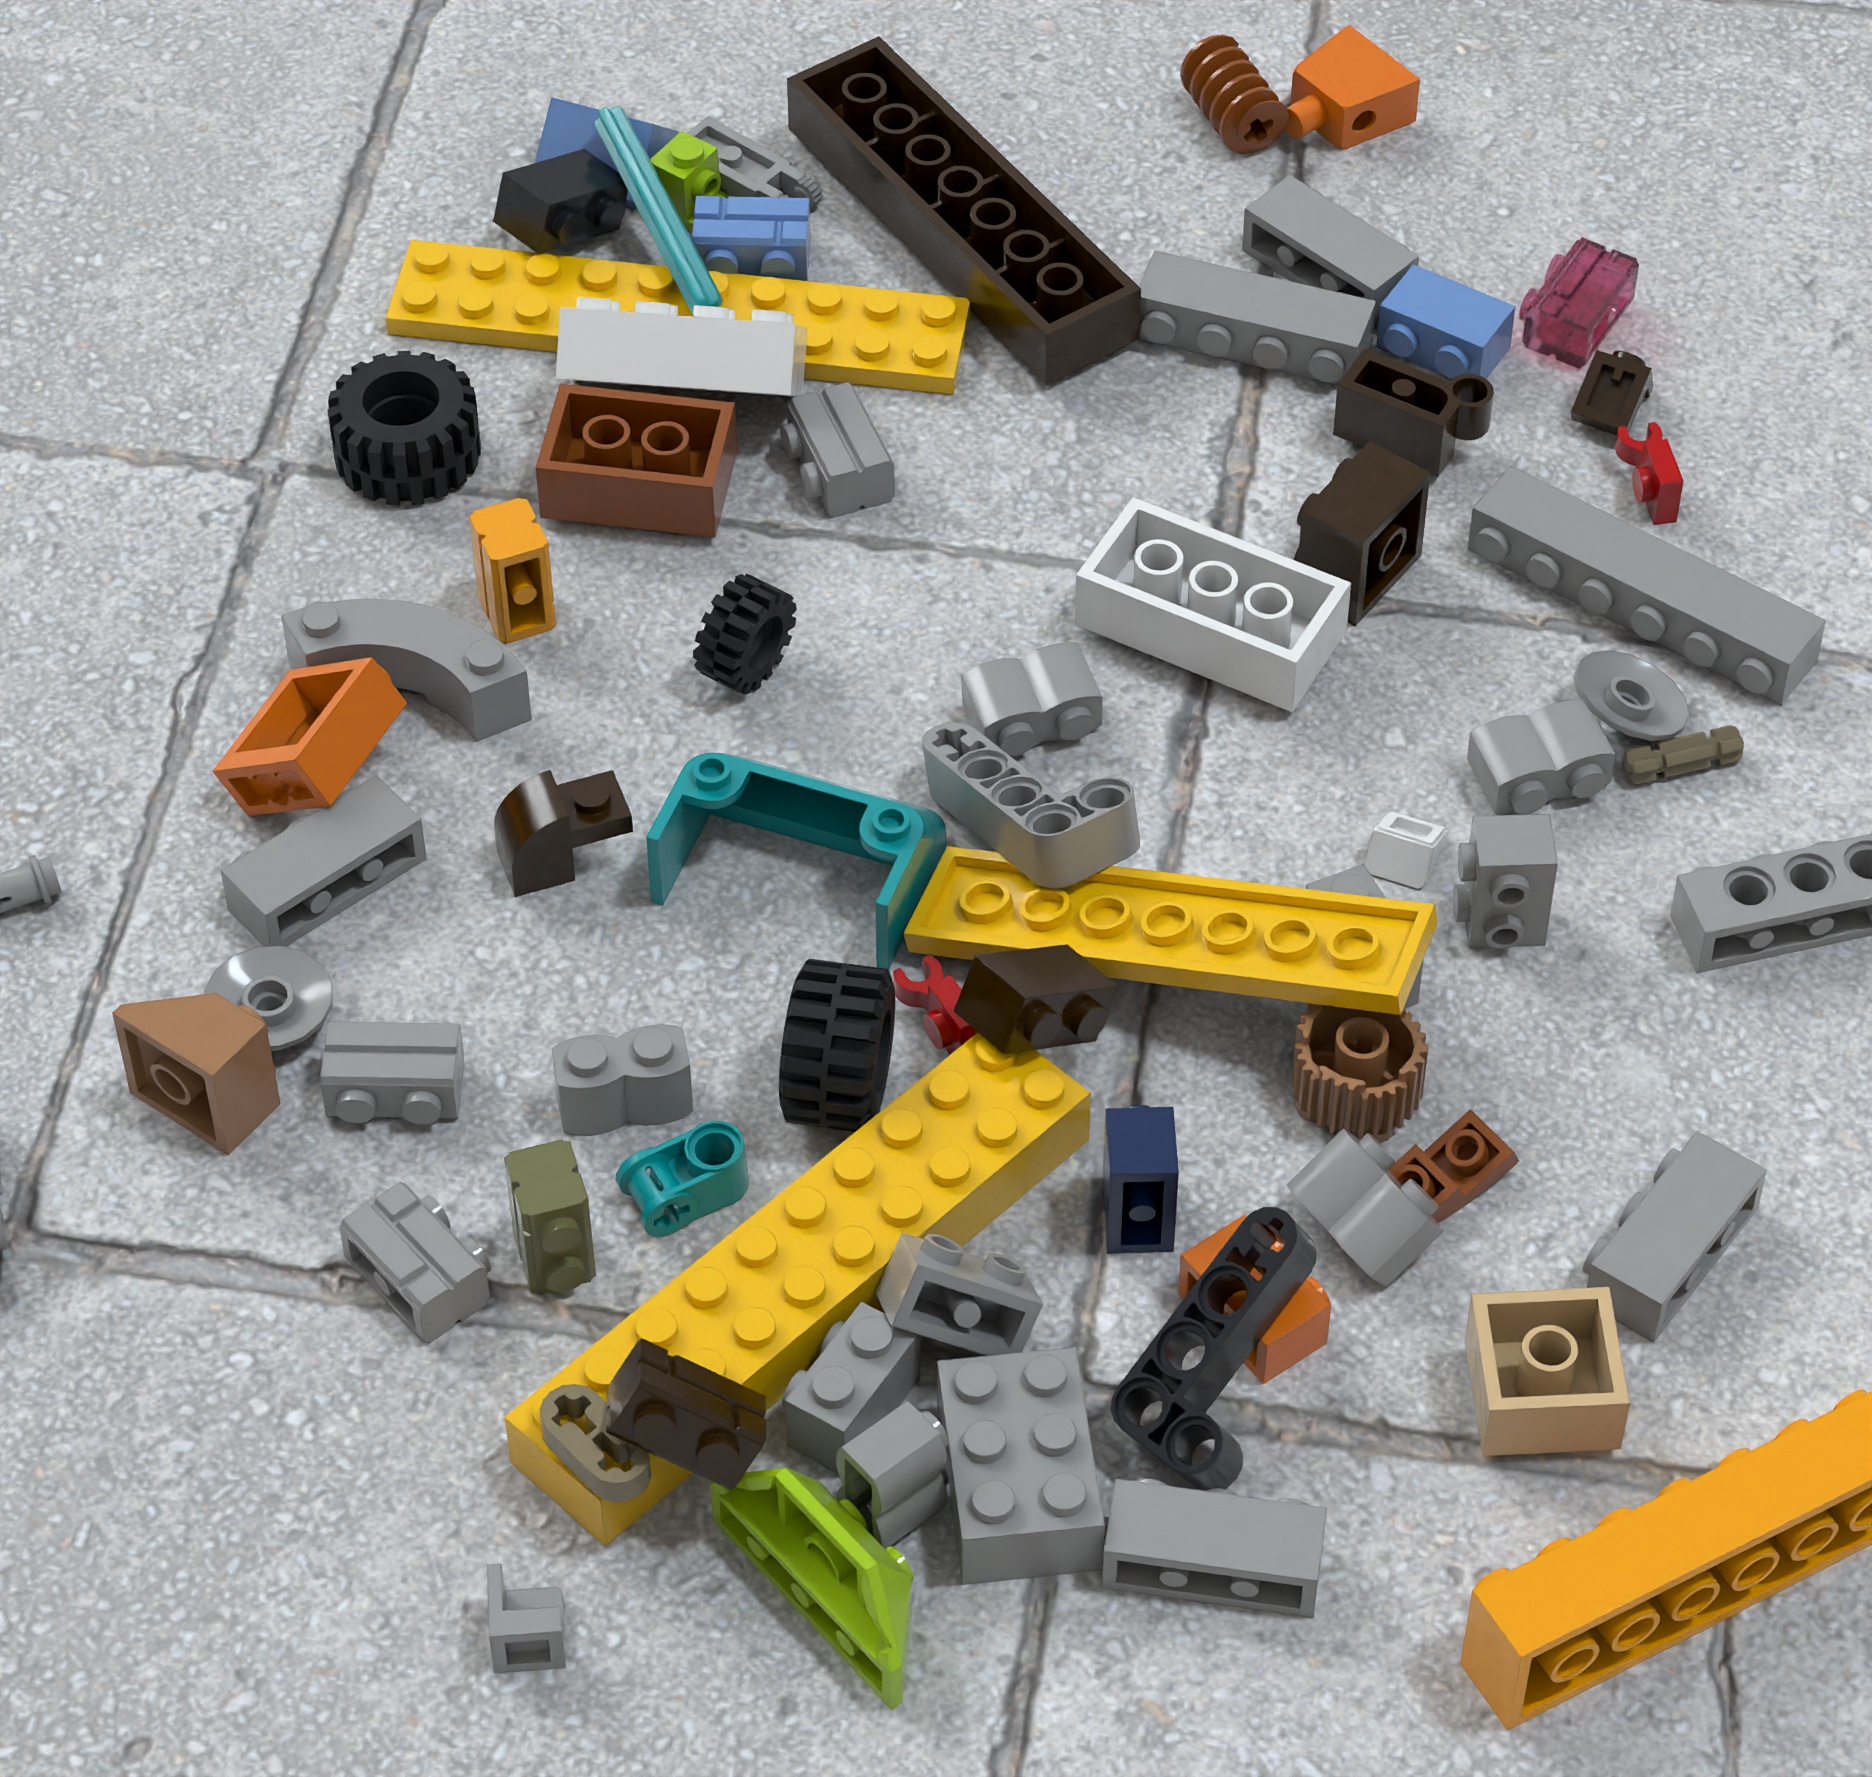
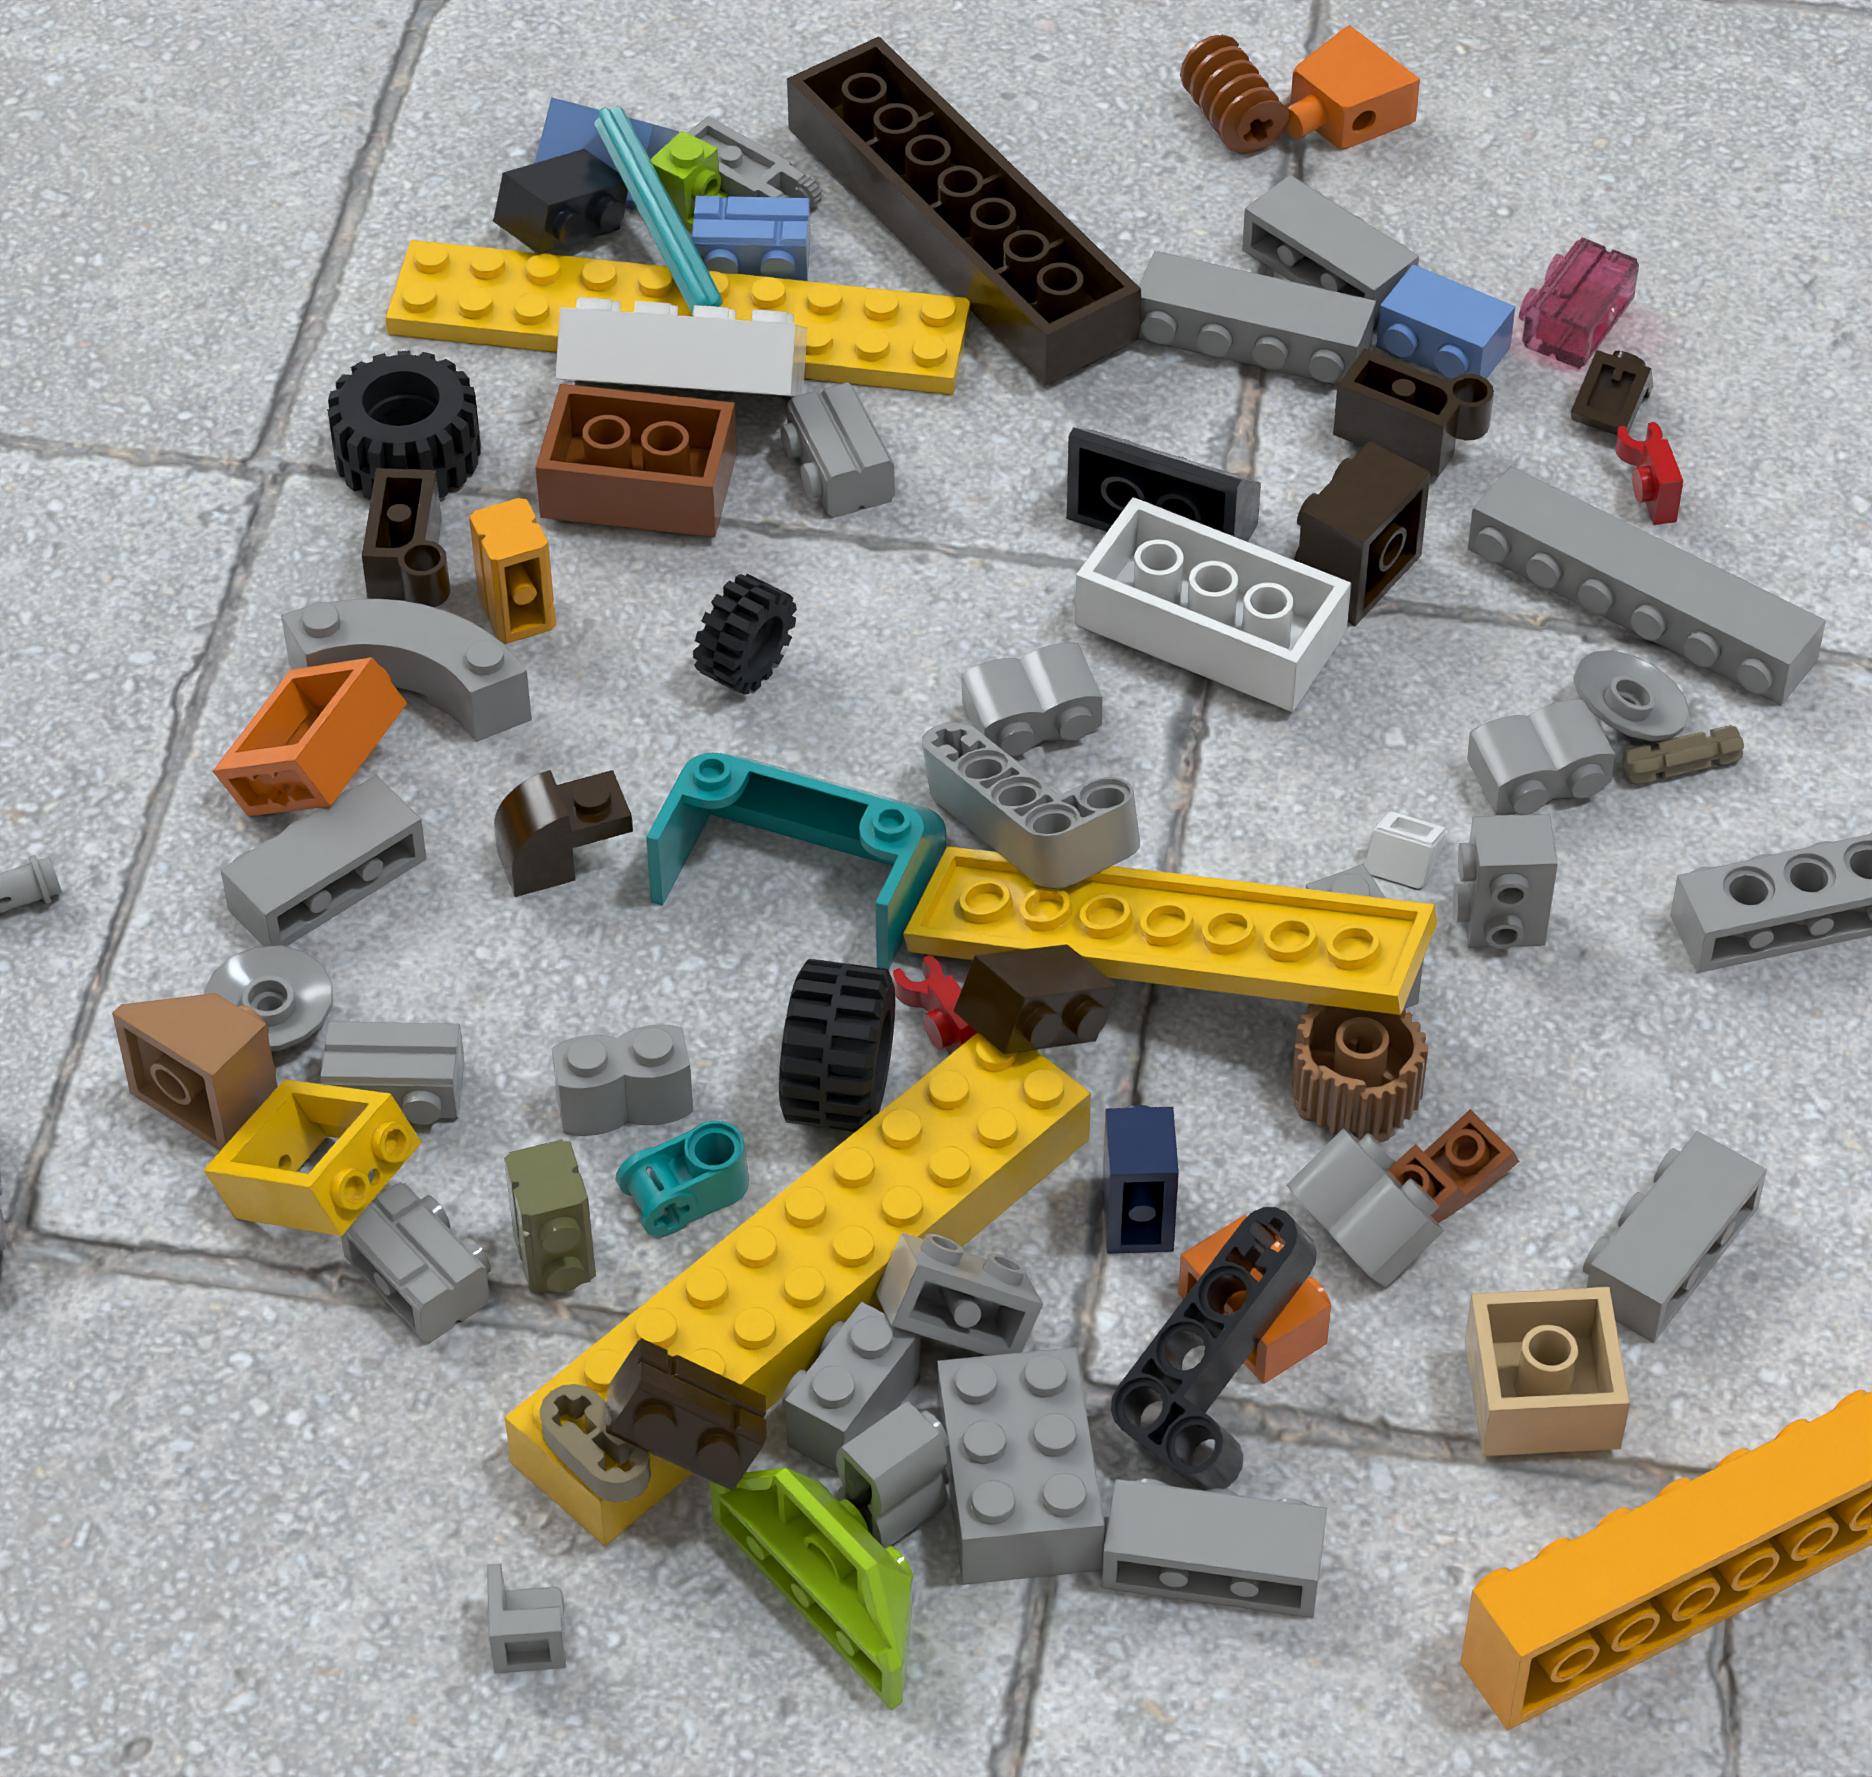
(260, 1162): none -> yellow window
(403, 538): none -> dark brown hinge
(1113, 470): none -> black slope

